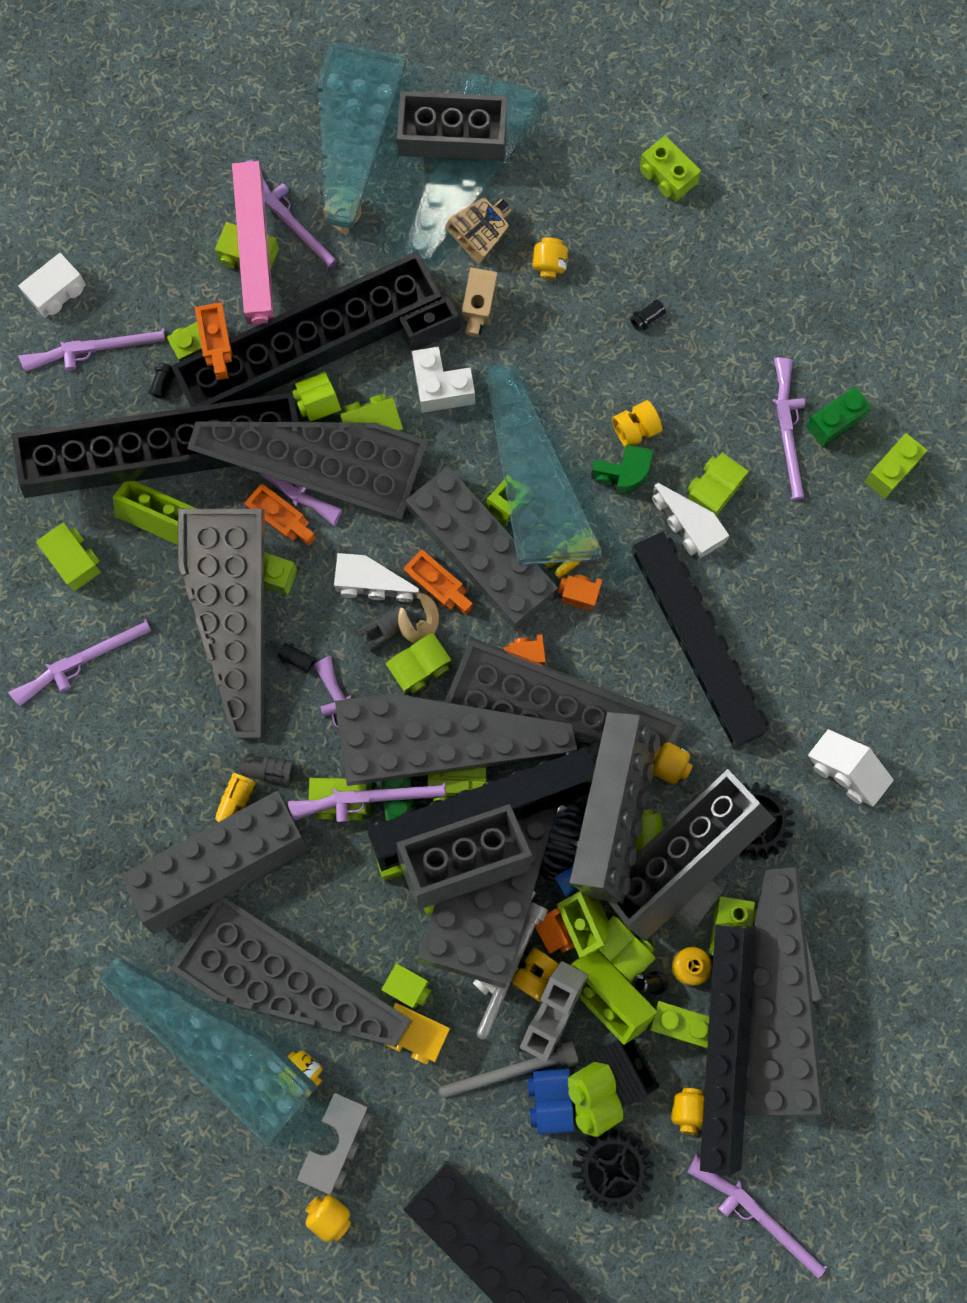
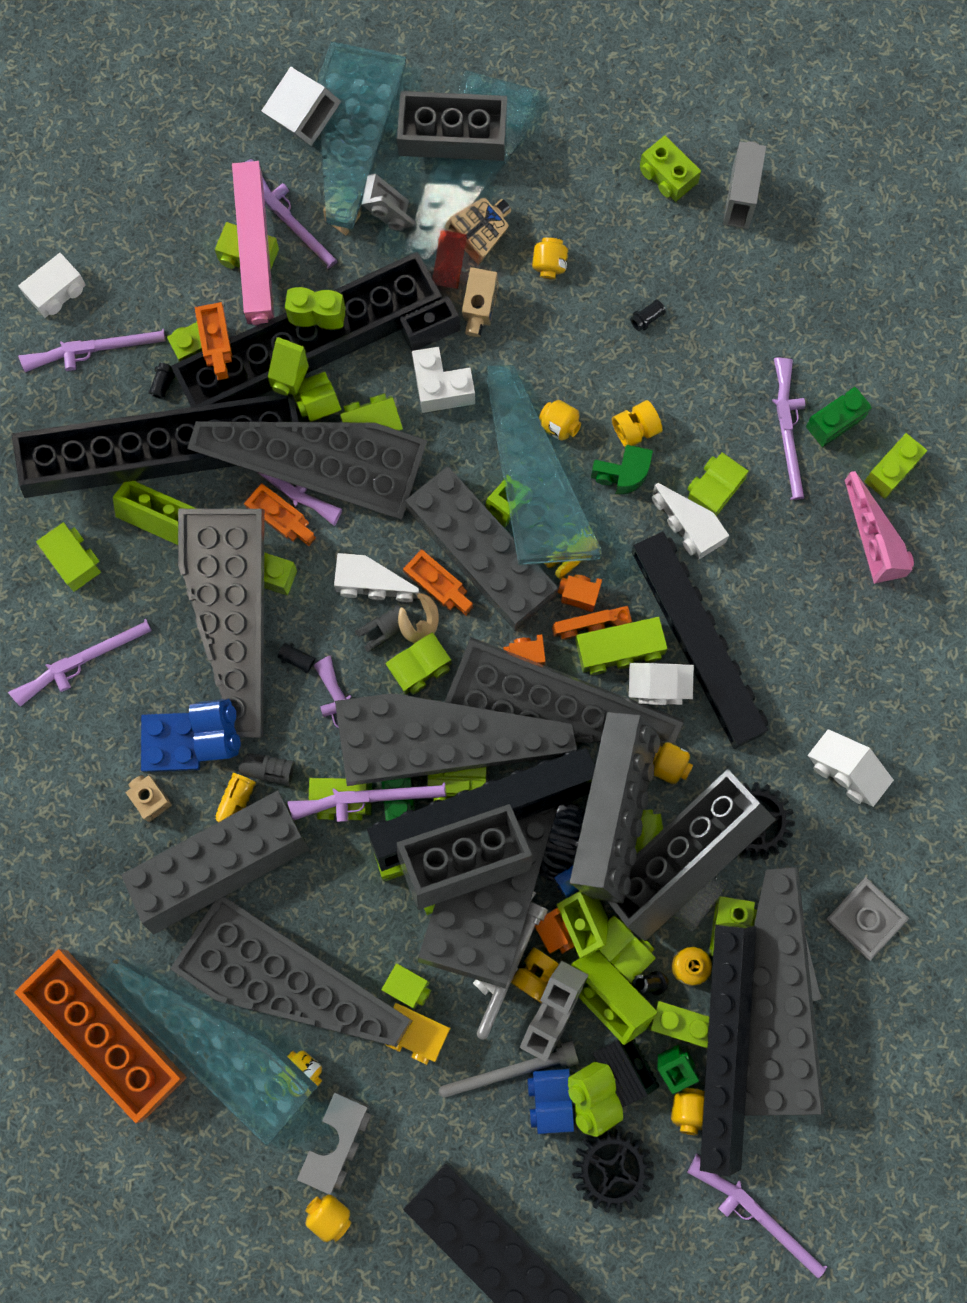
(100, 1035): none -> orange brick
(155, 804): none -> tan brick
(167, 743): none -> blue plate
(214, 730): none -> blue brick
(287, 367): none -> lime slope
(301, 106): none -> brick
(312, 308): none -> lime brick
(386, 203): none -> light grey bracket
(449, 259): none -> clear red hinge
(560, 420): none -> yellow head
(594, 621): none -> orange hinge
(621, 645): none -> lime brick
(660, 683): none -> white brick
(677, 1069): none -> green brick
(744, 184): none -> light grey brick
(867, 919): none -> light grey tile
(881, 542): none -> bright pink wedge

